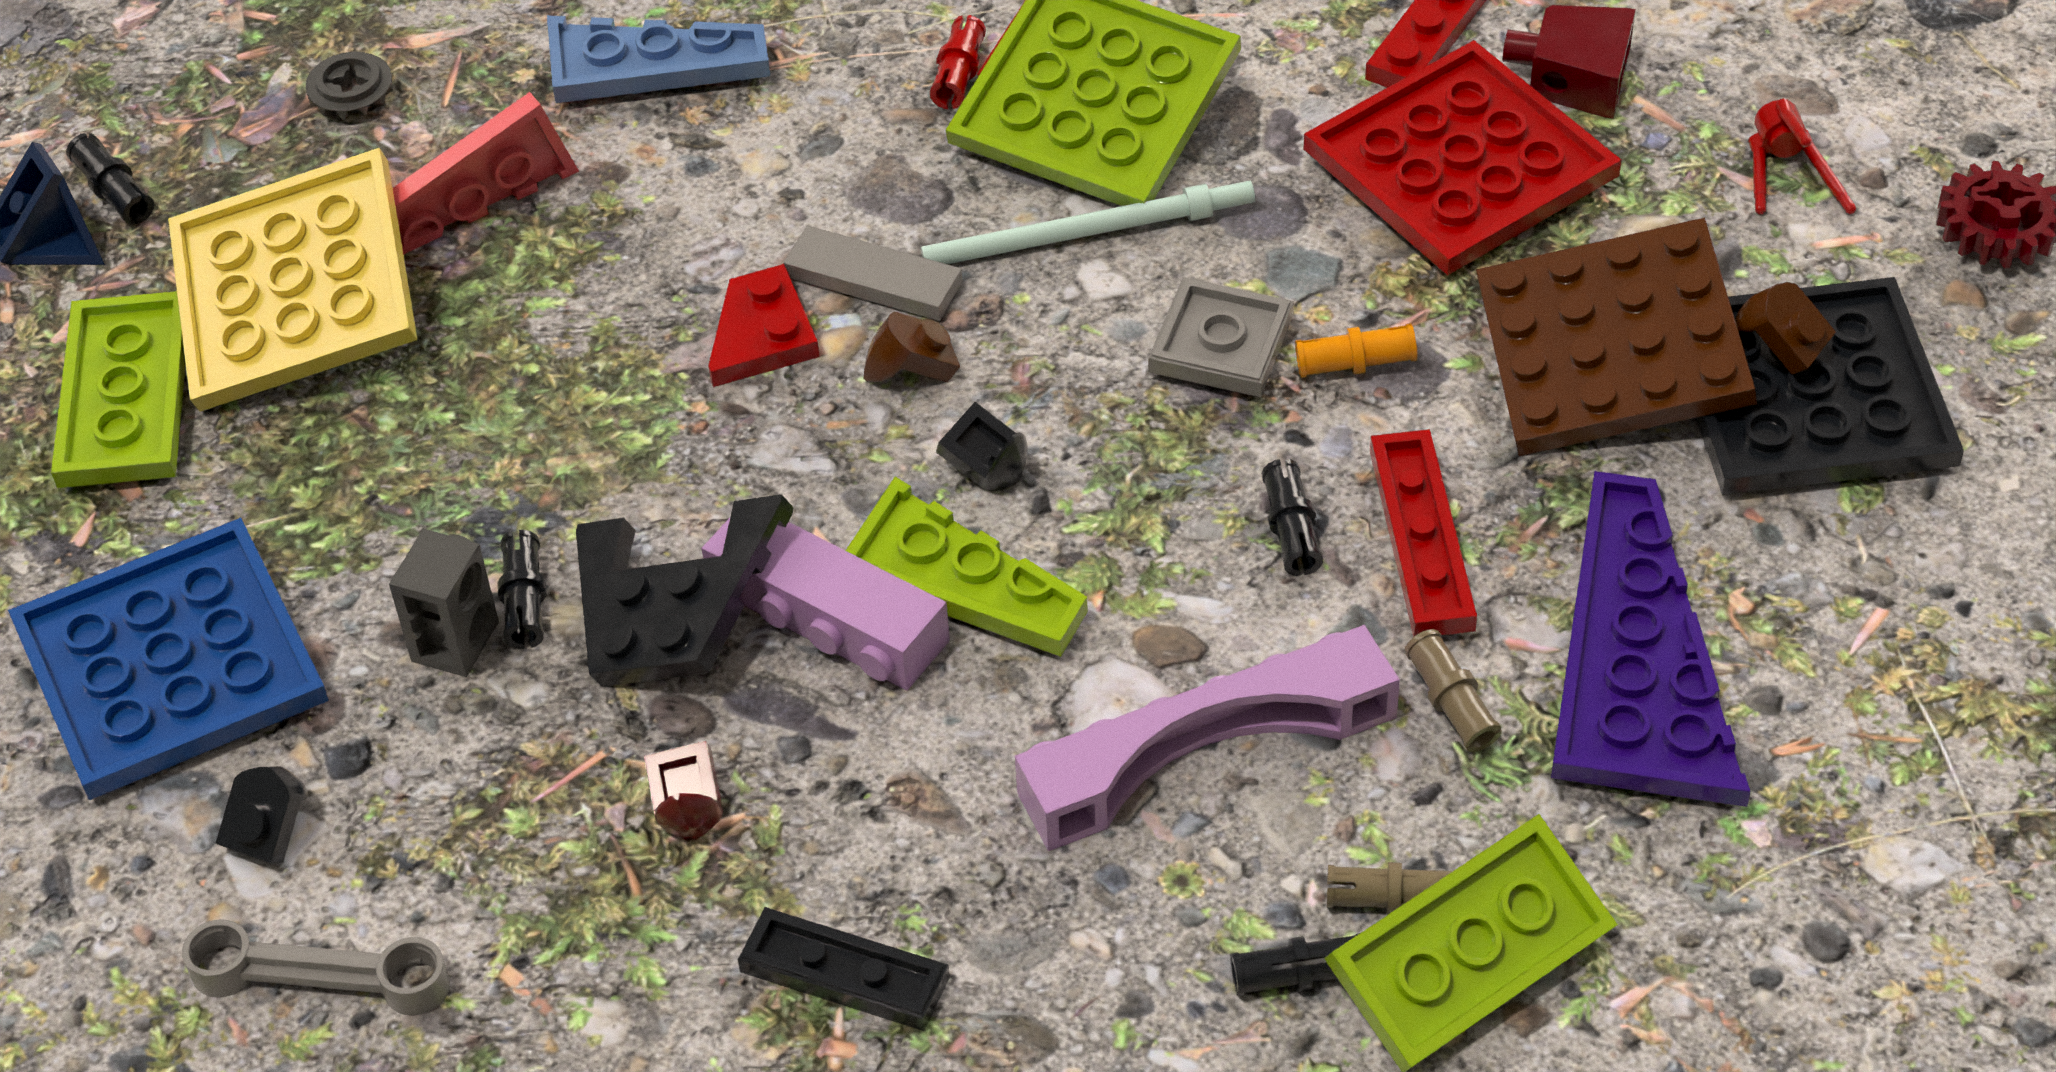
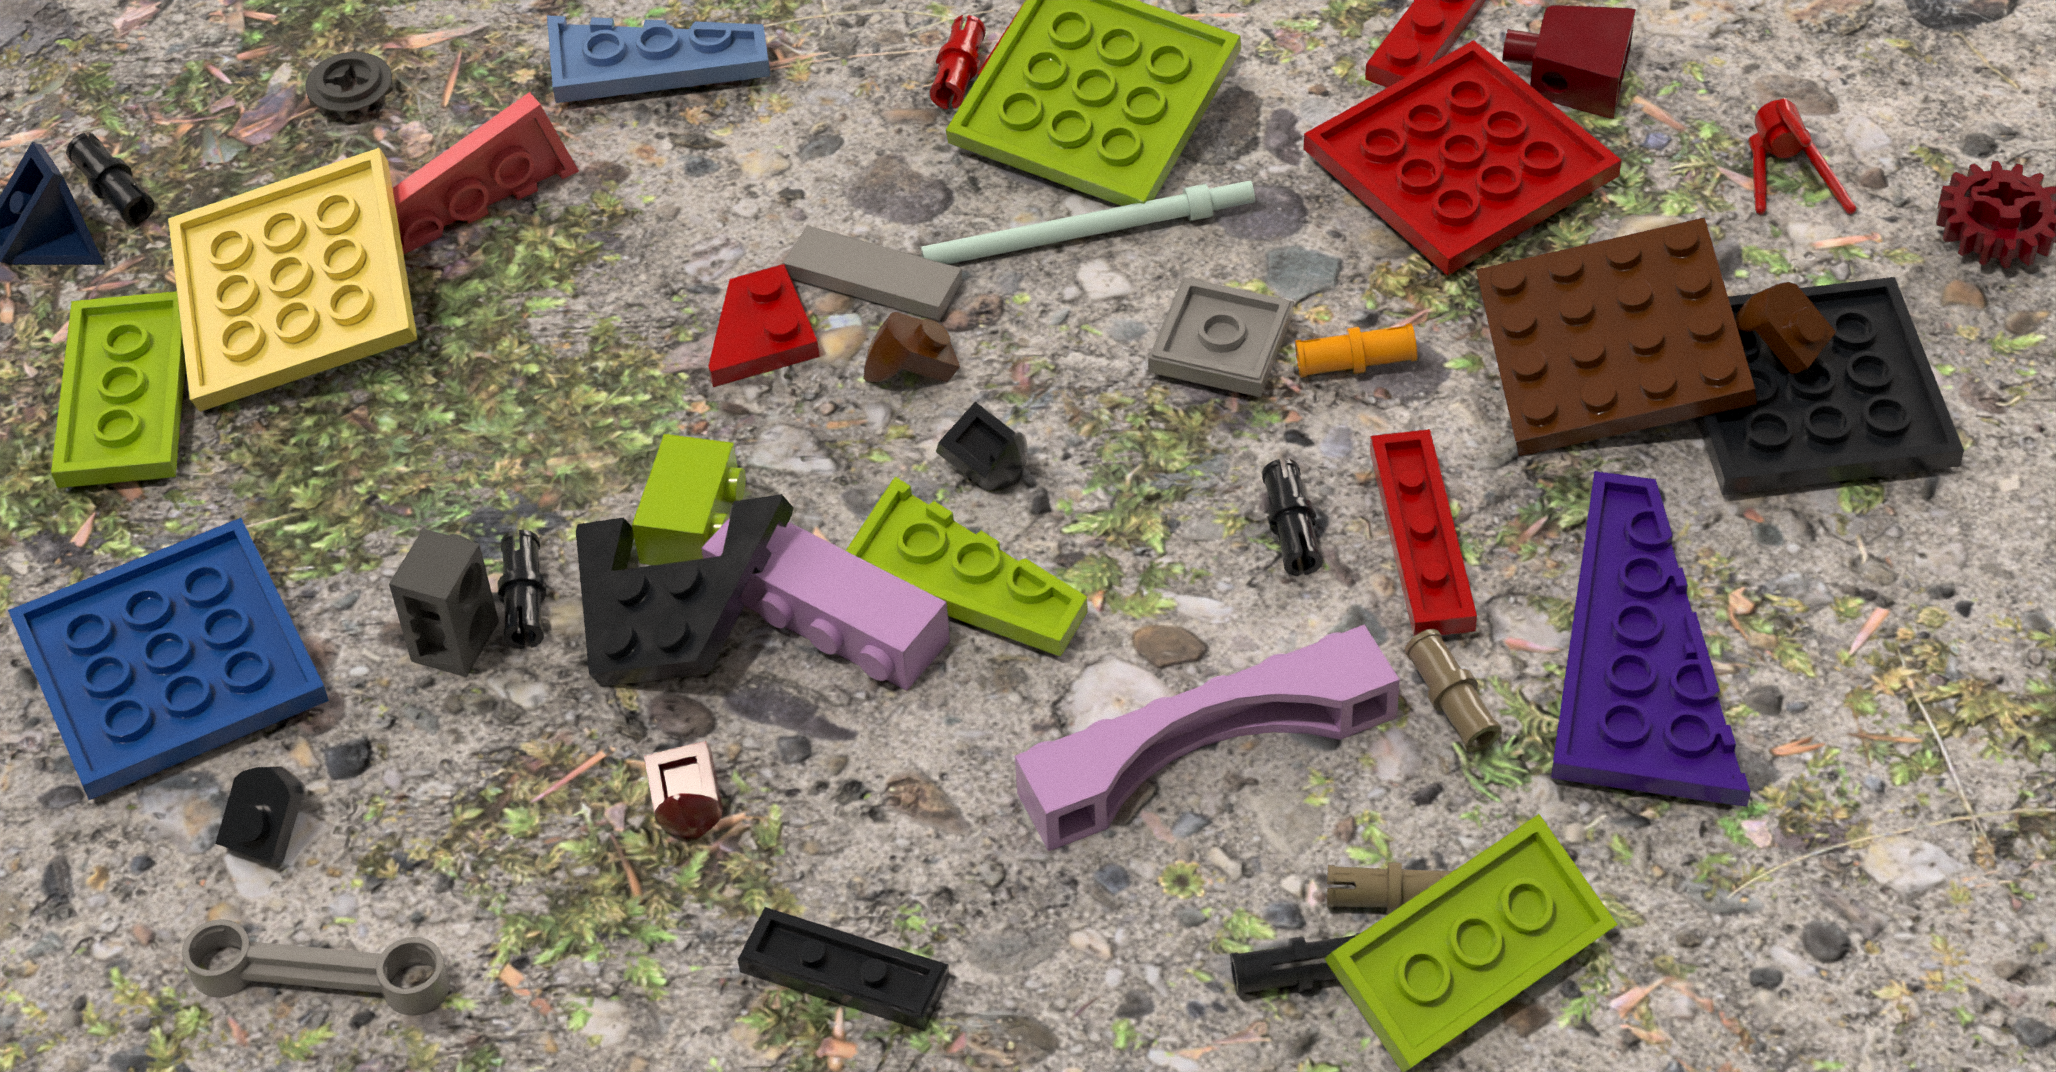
(686, 498): none -> lime brick

